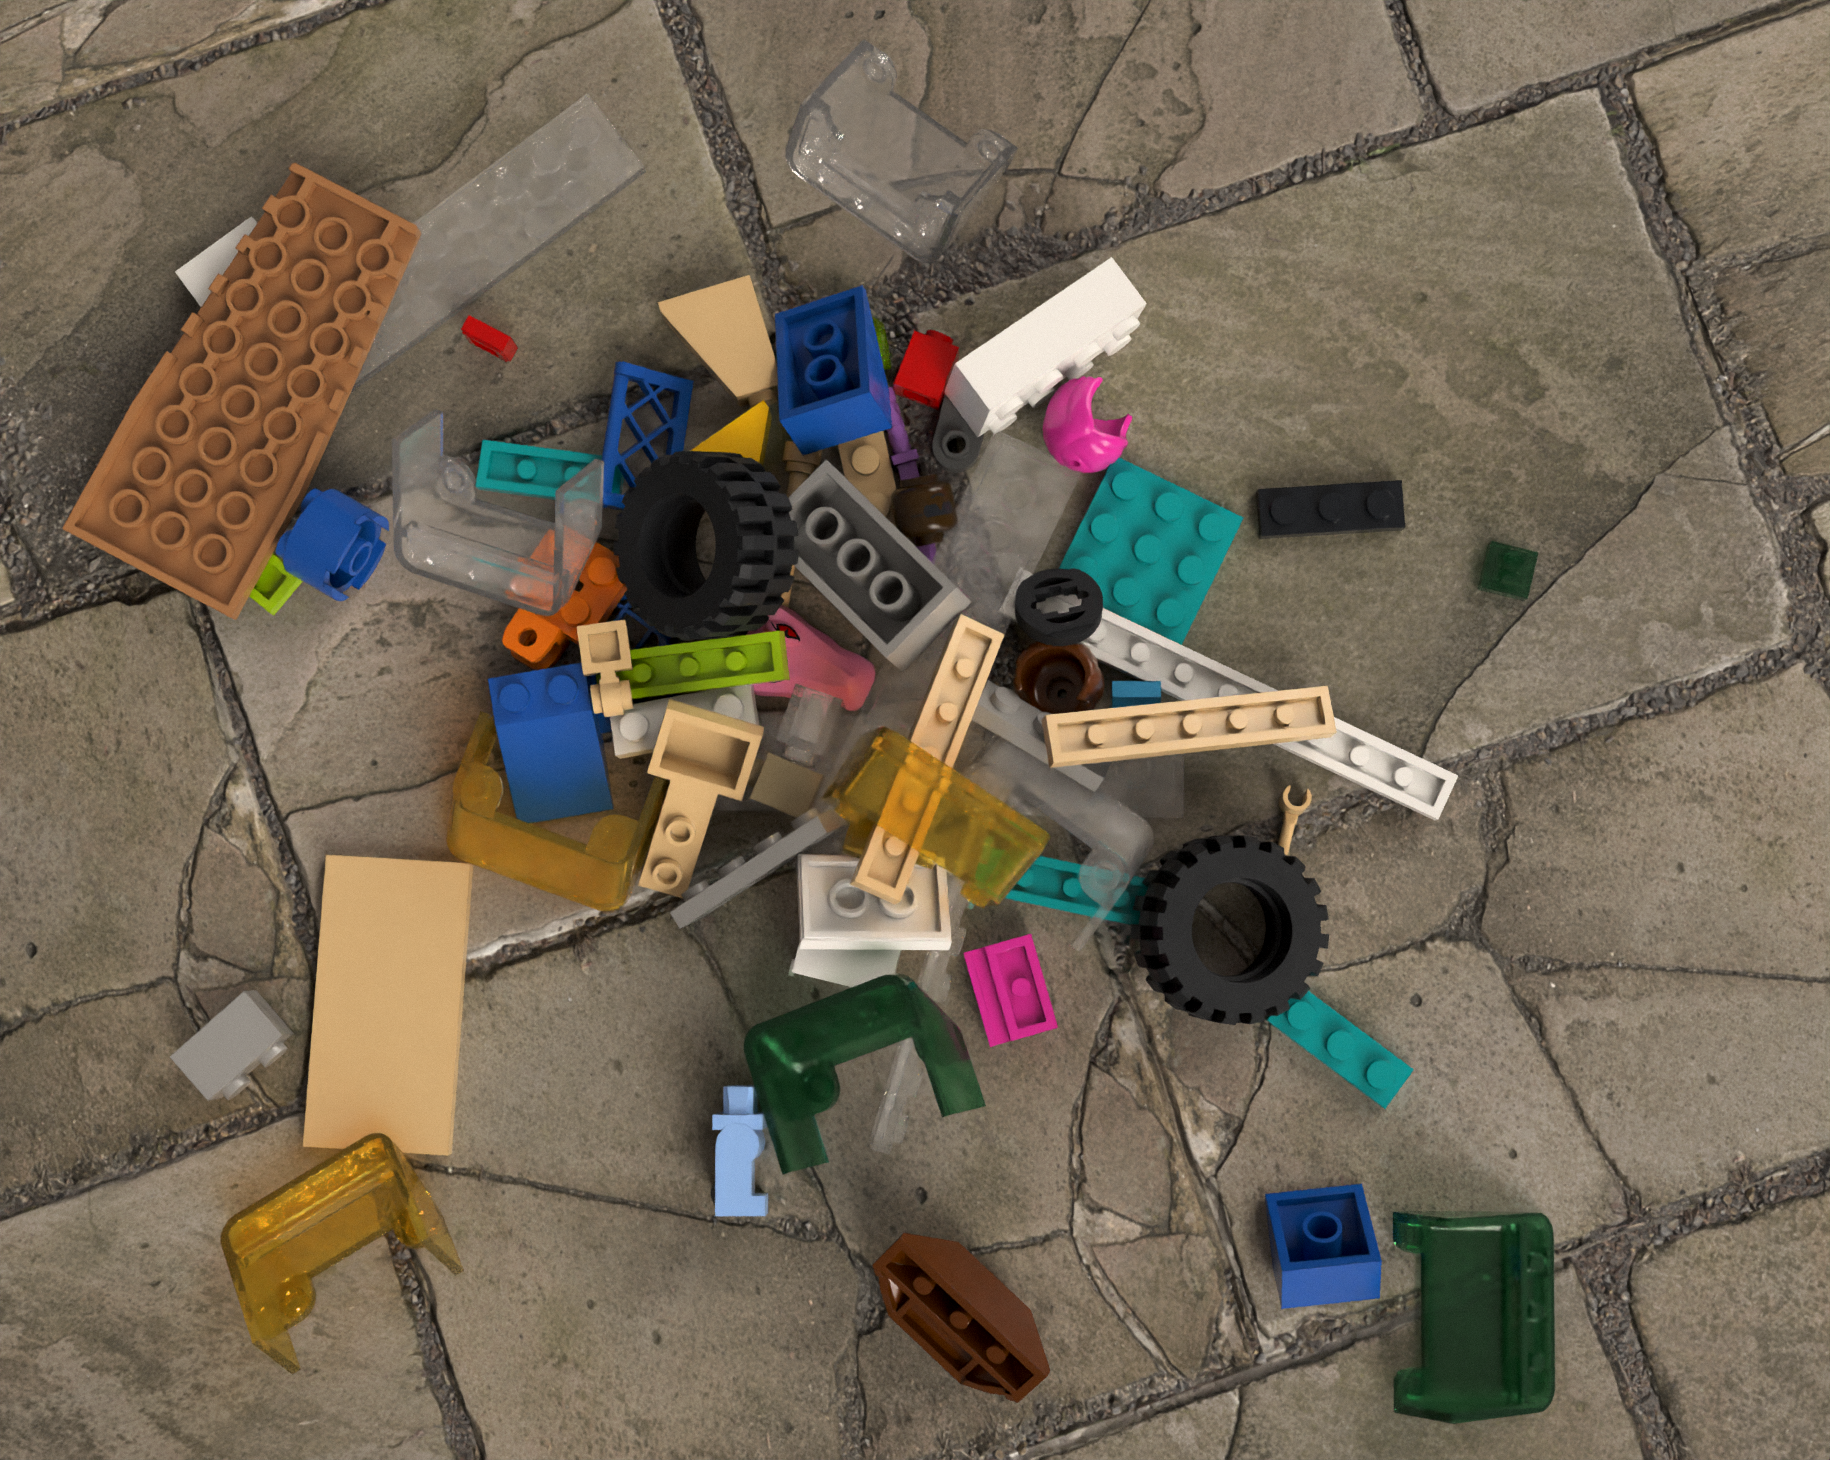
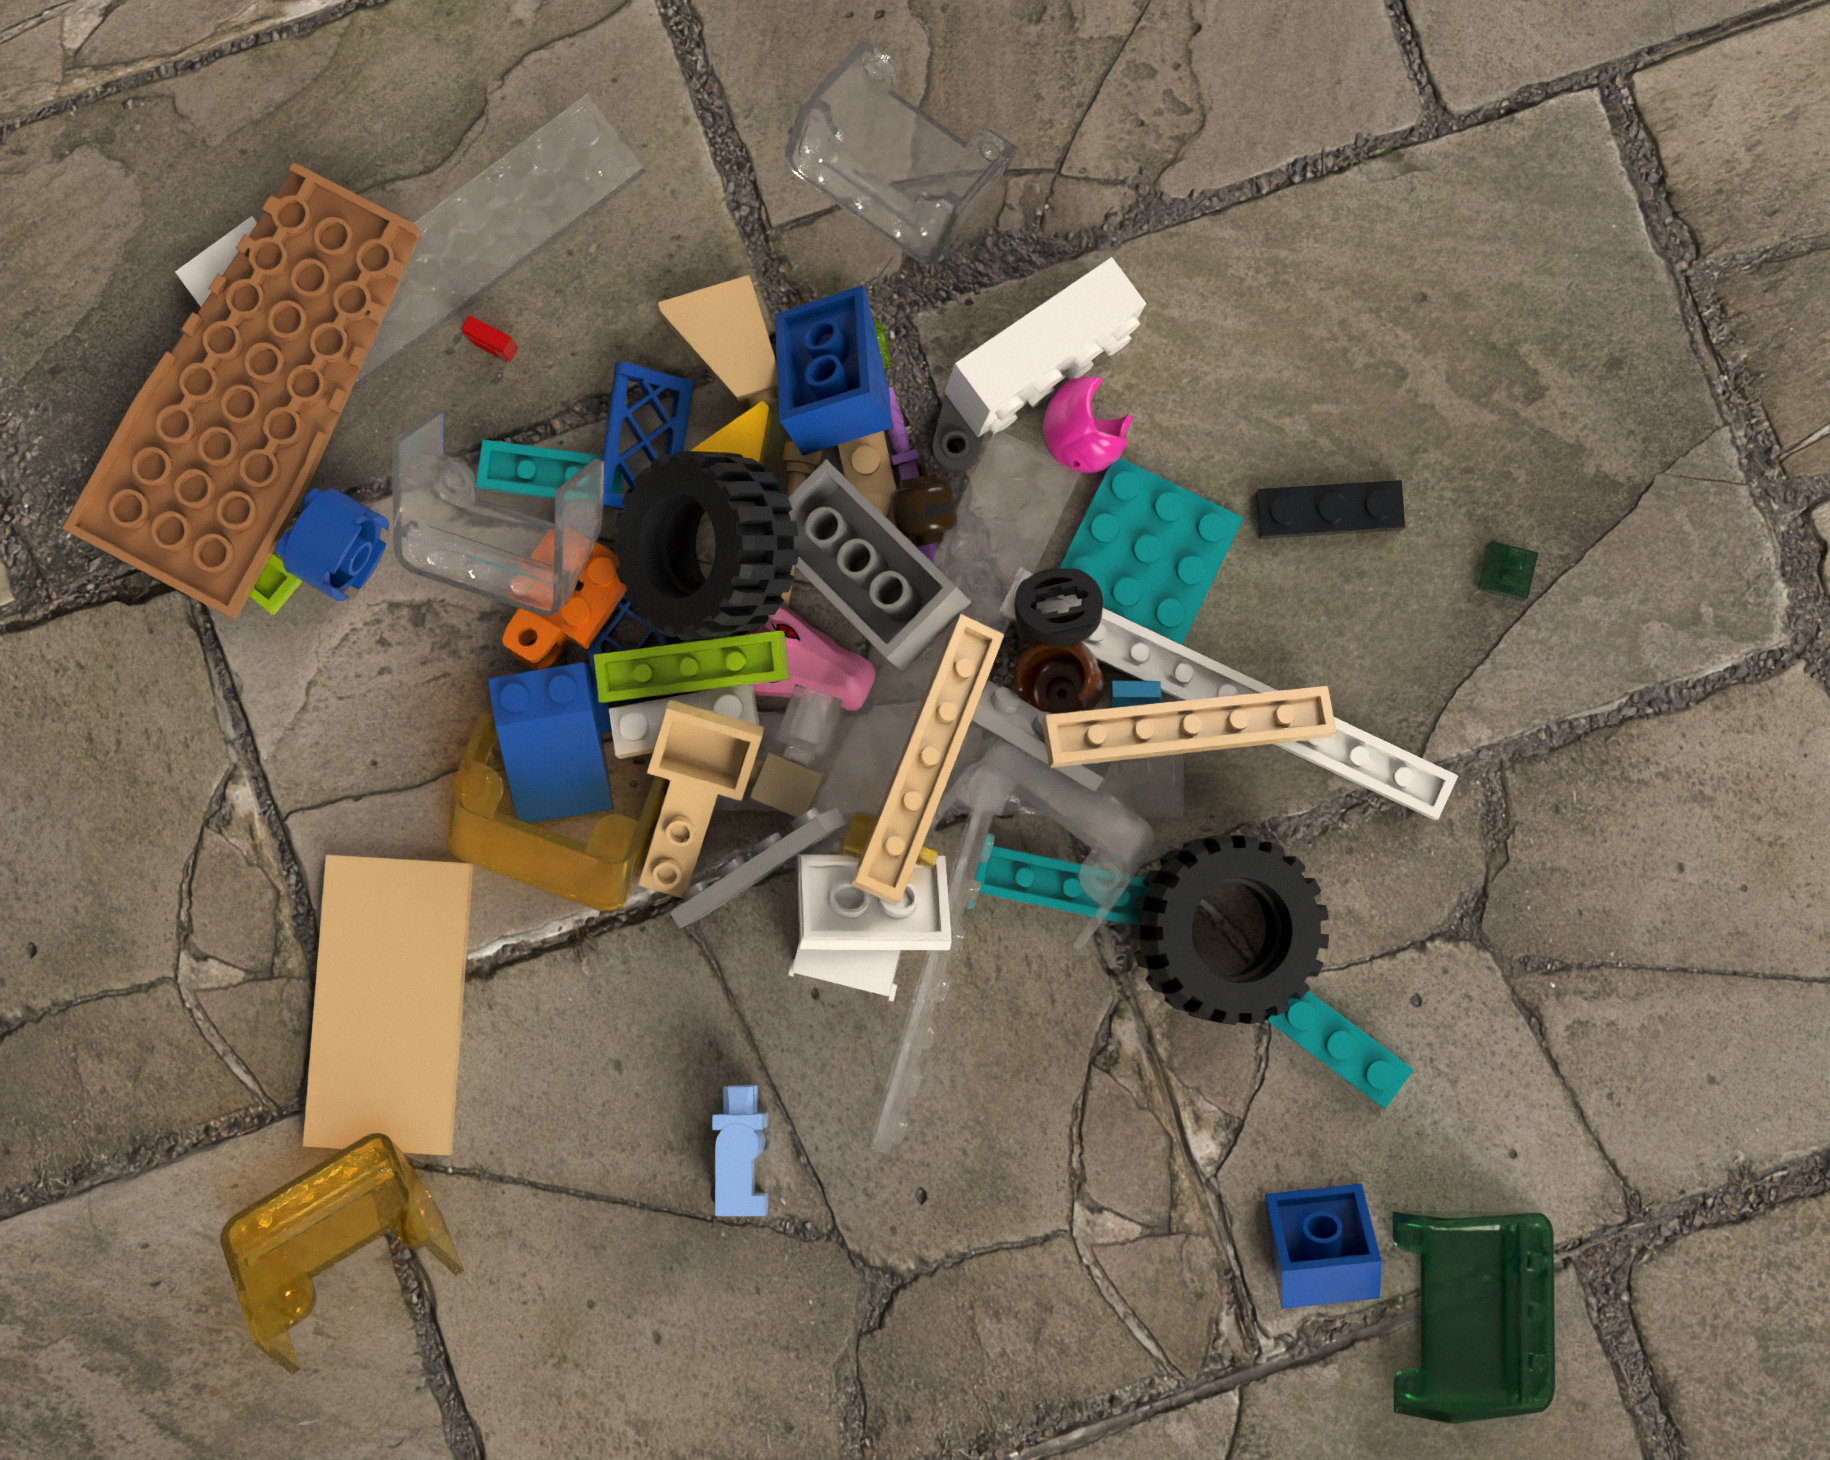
(233, 1046): light grey brick -> none
(604, 652): tan plate -> none
(797, 1053): clear green windscreen -> none
(926, 368): red brick -> none
(936, 814): clear yellow windscreen -> none
(962, 1315): reddish brown wedge -> none
(1010, 990): dark pink plate -> none
(1291, 816): tan hand -> none

